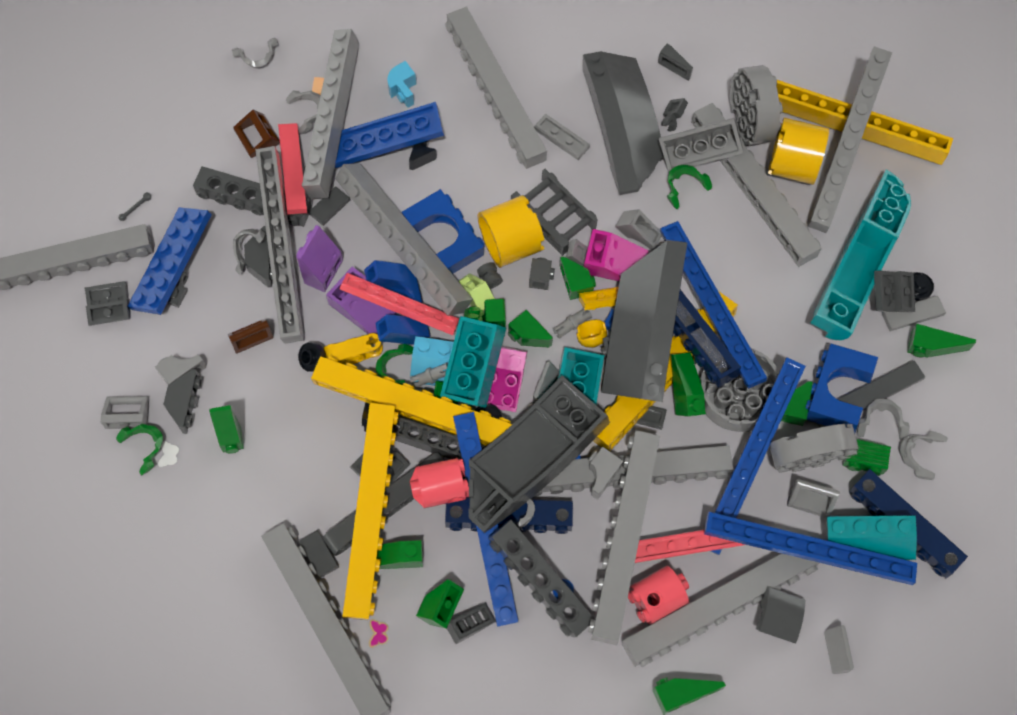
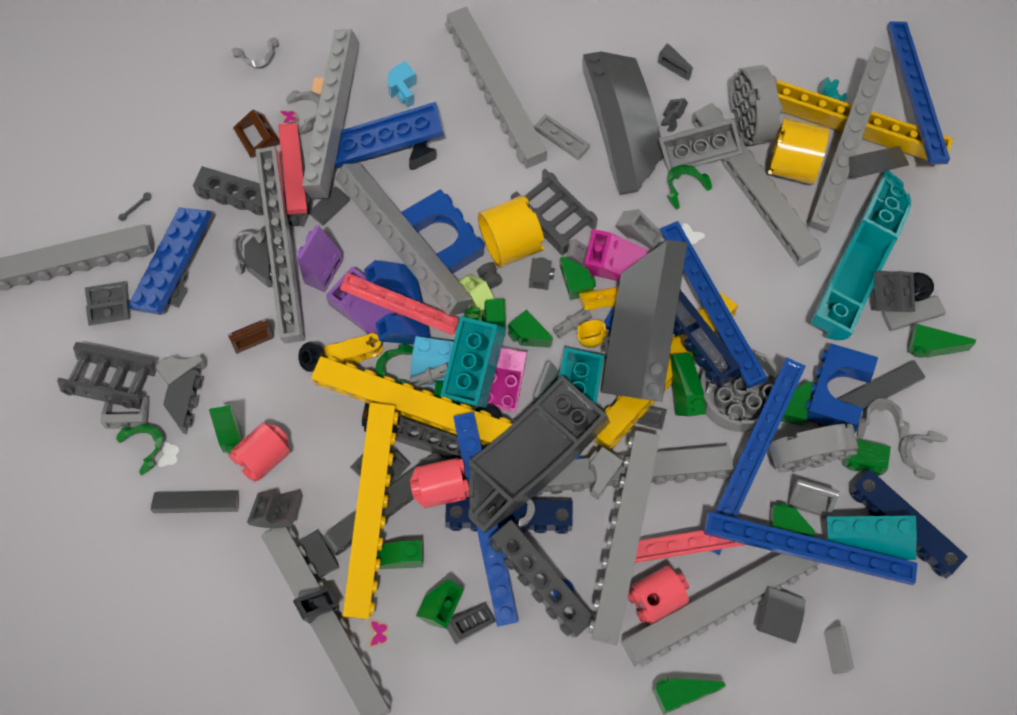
(107, 358): none -> dark grey fence
(195, 502): none -> dark grey slope
(260, 451): none -> coral cylinder
(274, 510): none -> dark grey slope
(289, 116): none -> dark pink sticker
(315, 604): none -> black slope
(693, 237): none -> white sticker
(789, 519): none -> green slope
(830, 89): none -> teal hair
(877, 161): none -> dark grey slope
(918, 93): none -> blue plate

